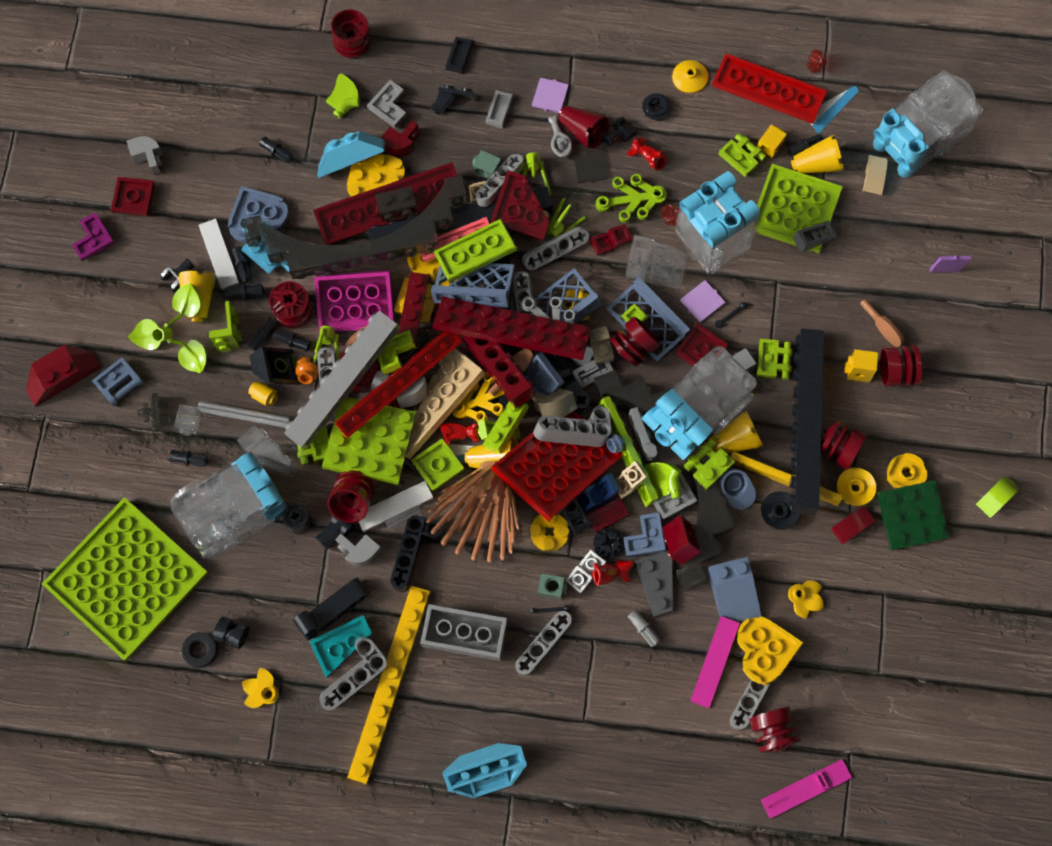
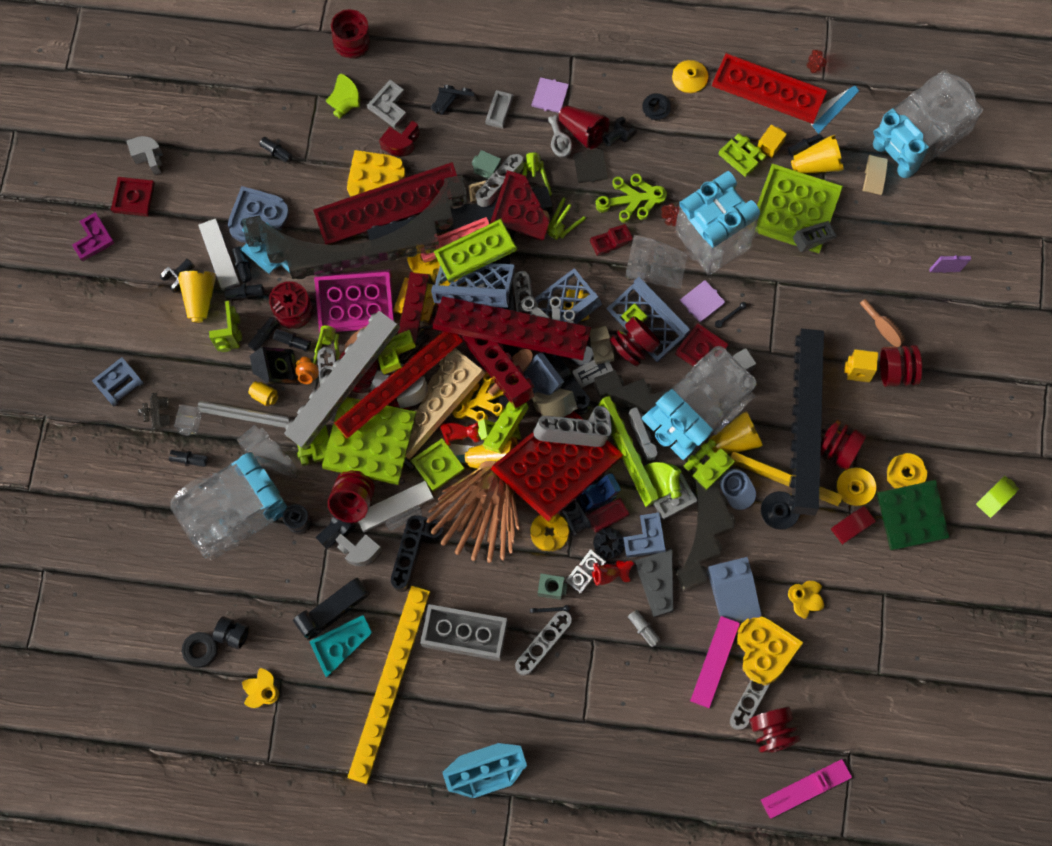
(59, 371): dark red wedge -> none
(125, 579): lime plate -> none
(149, 335): lime plant -> none
(349, 150): medium azure wedge -> none
(350, 676): light grey beam -> none
(396, 204): clear smoke bracket -> none
(459, 55): black tile -> none
(556, 250): light grey beam -> none
(615, 443): sand blue plate -> none
(630, 479): tan slope -> none
(656, 159): red animal -> none
(681, 540): dark red brick -> none
(768, 359): lime plate -> none

